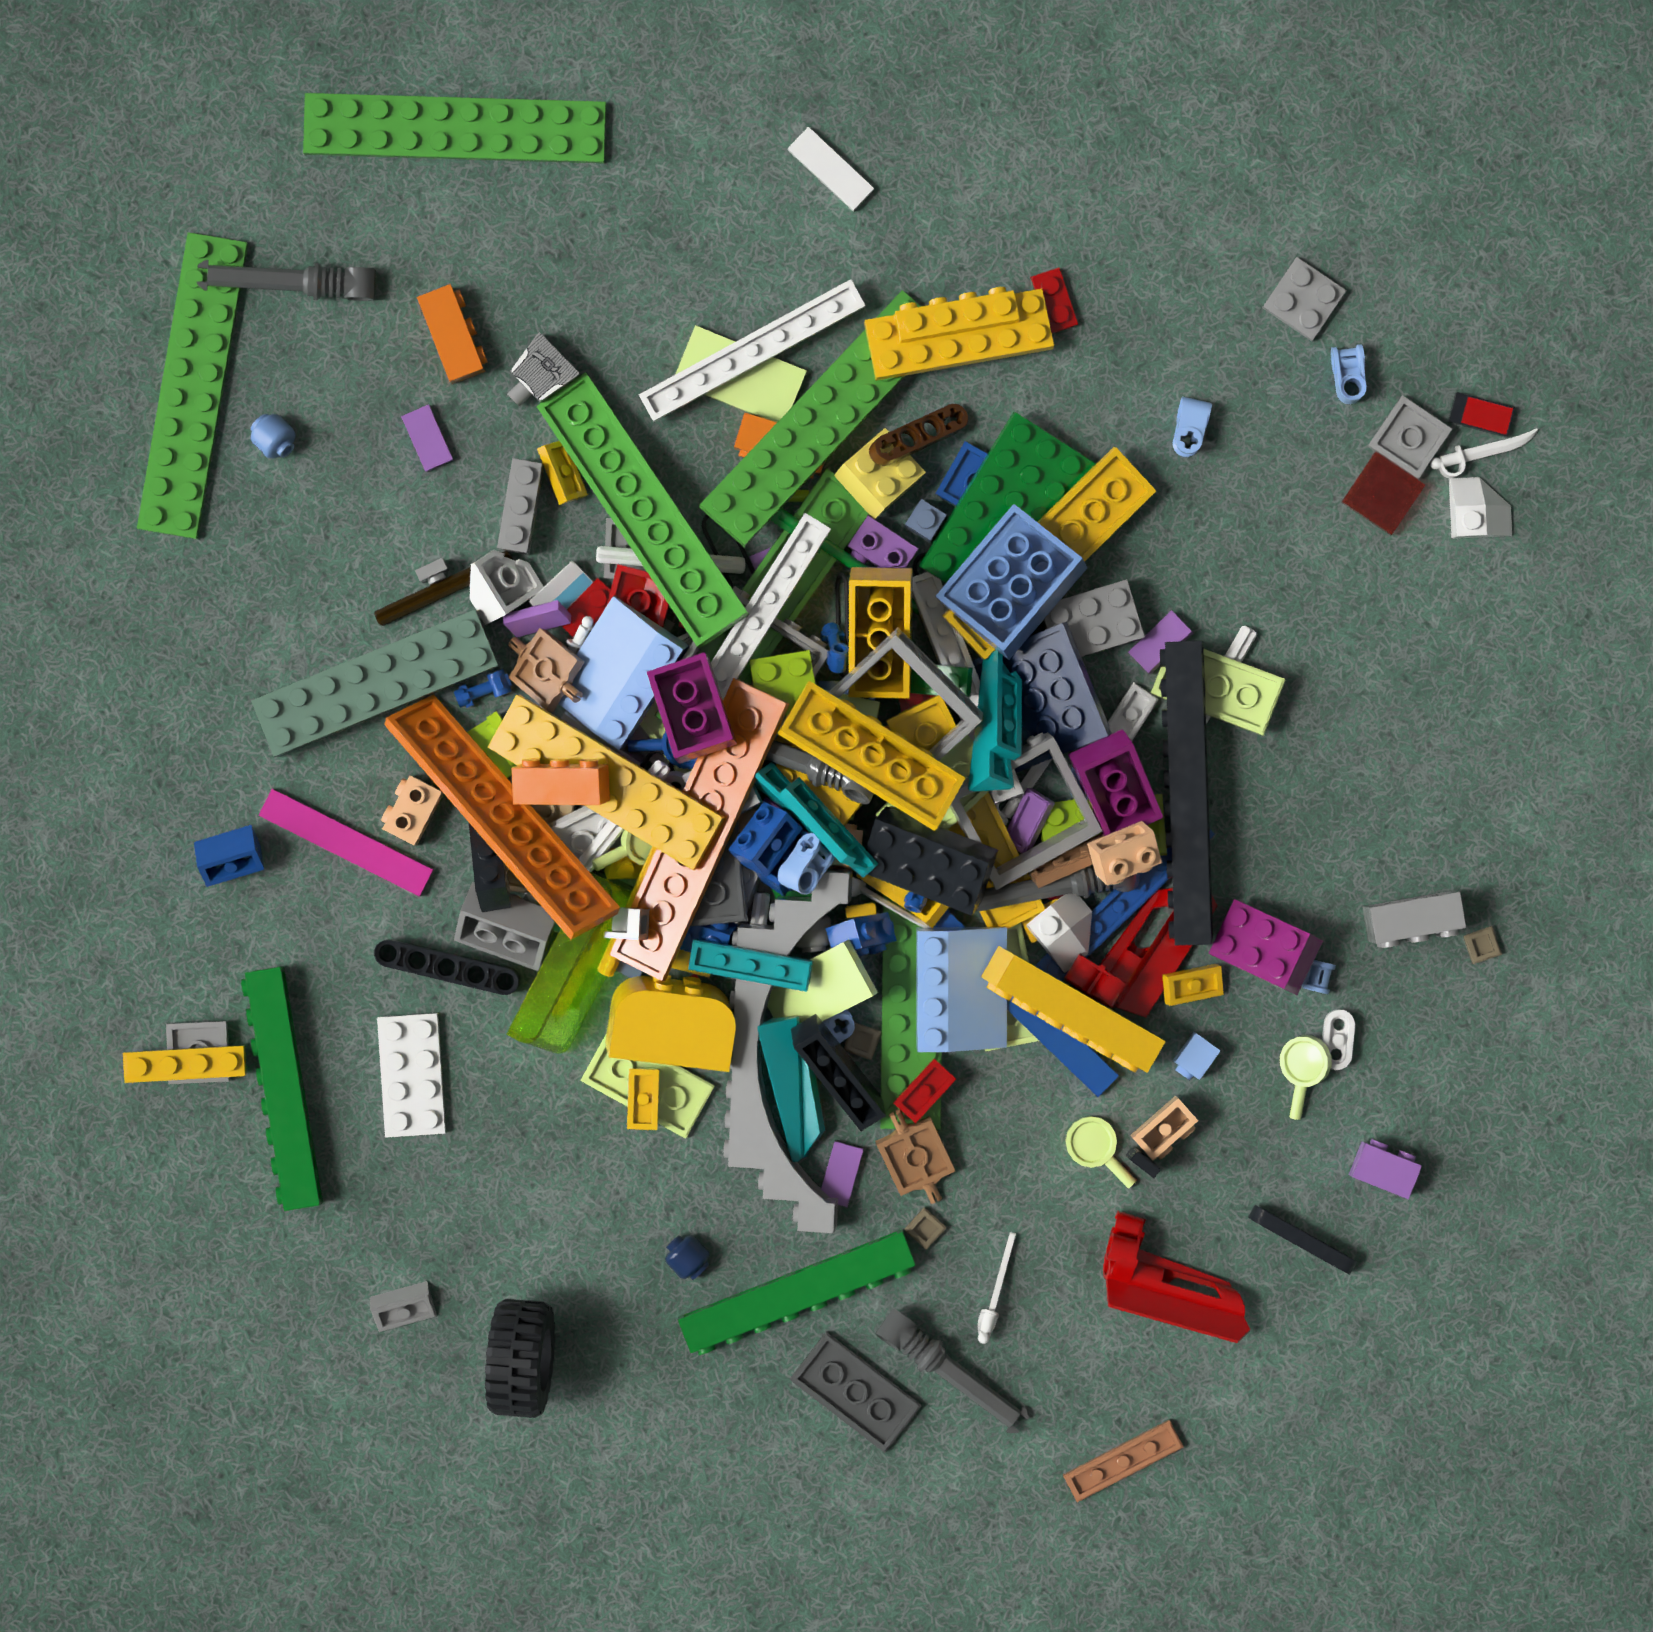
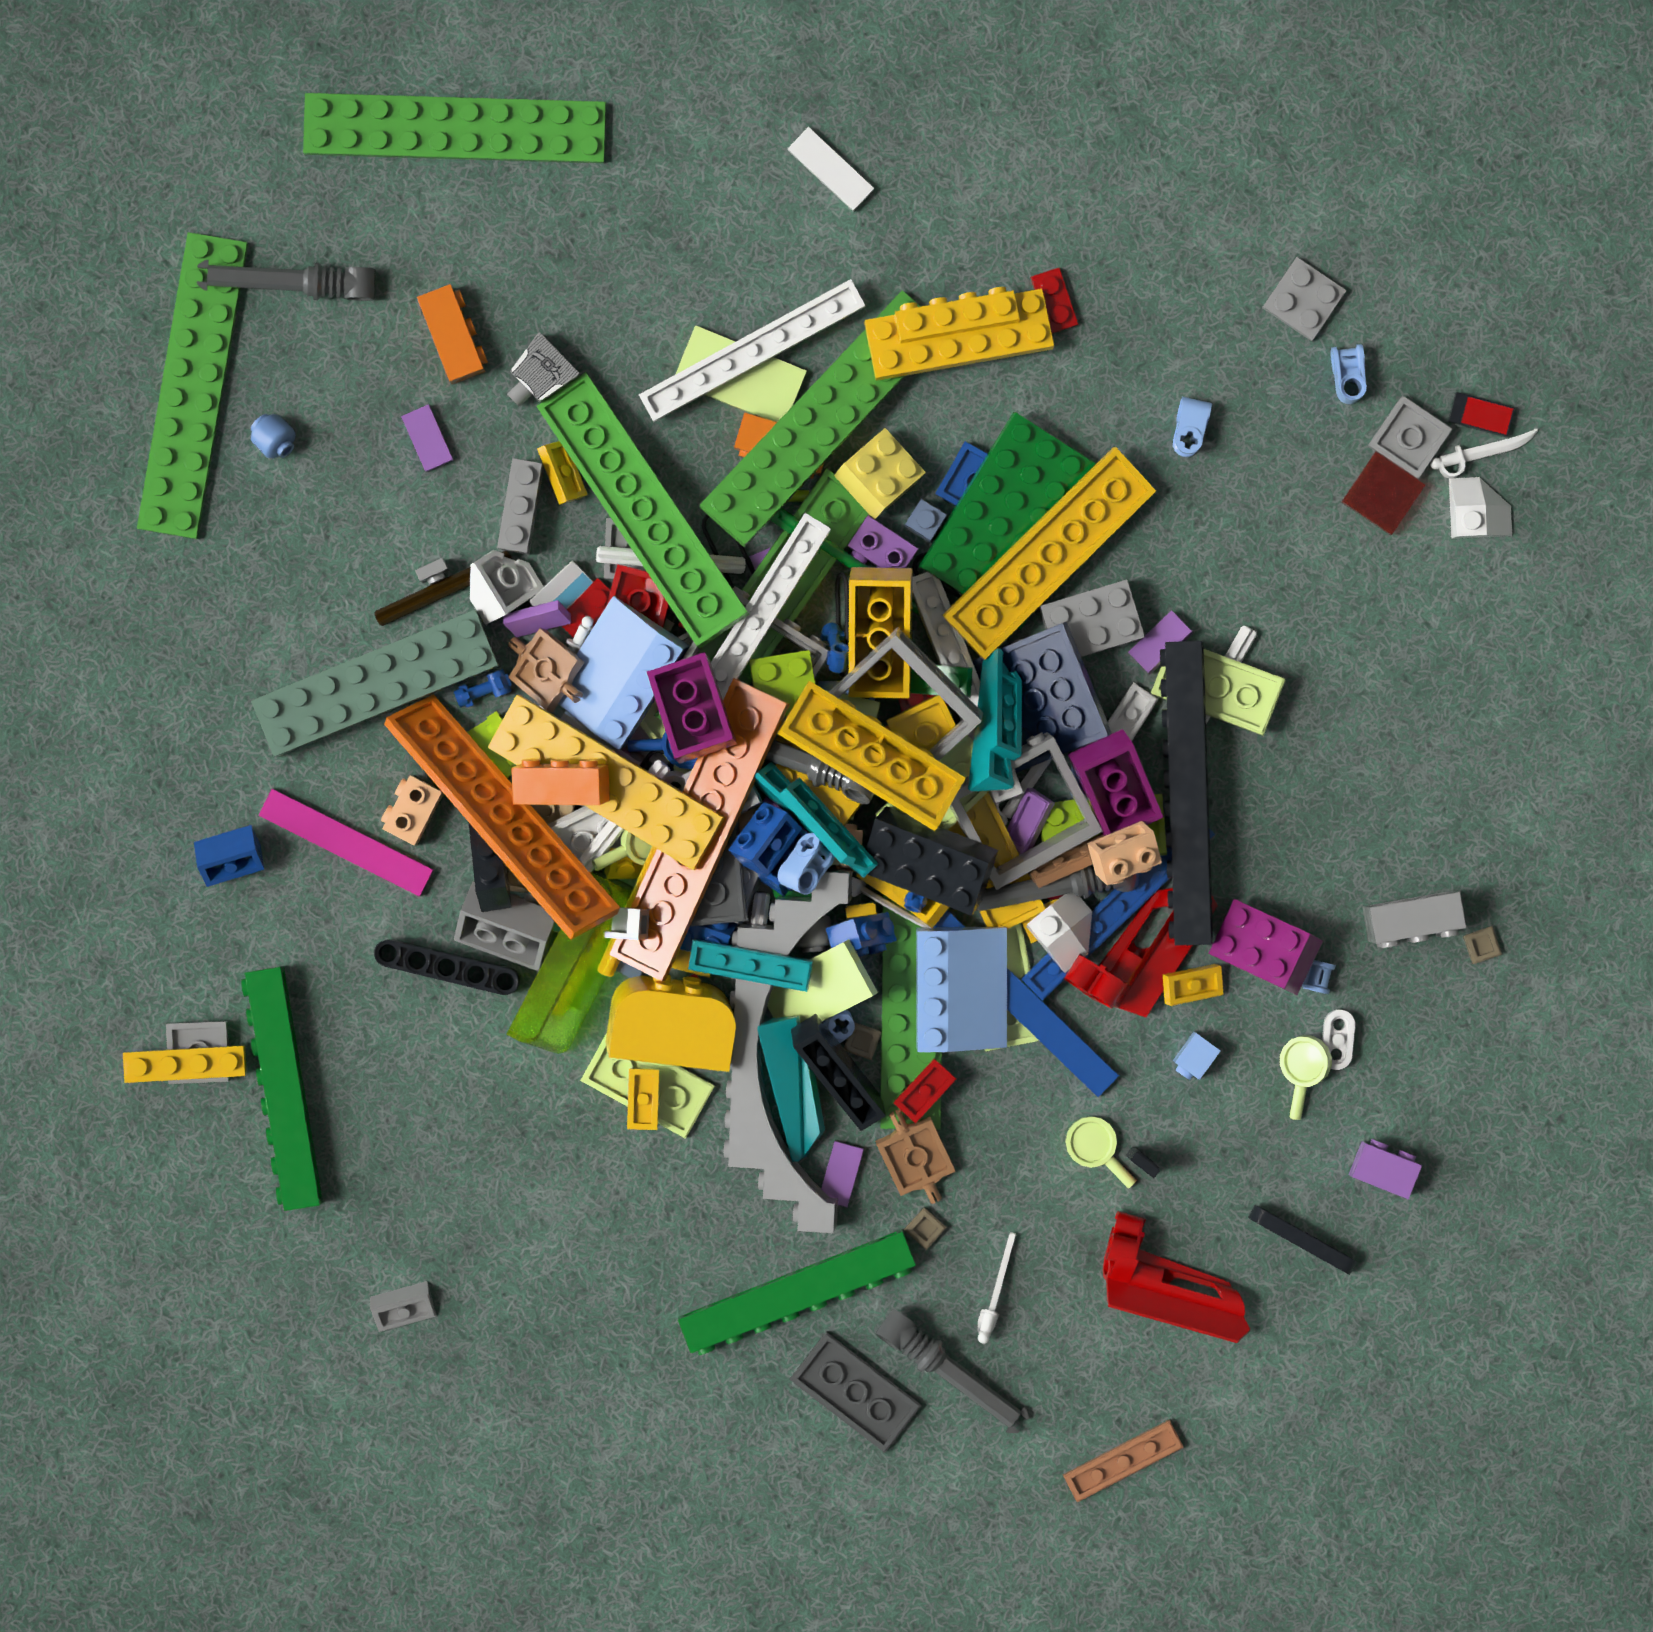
(411, 1075): white plate -> none
(520, 1358): black tyre -> none
(687, 1257): dark blue head -> none
(918, 434): reddish brown beam -> none
(1011, 581): medium blue slope -> none
(1080, 1015): yellow brick -> none
(1165, 1128): light nougat brick -> none

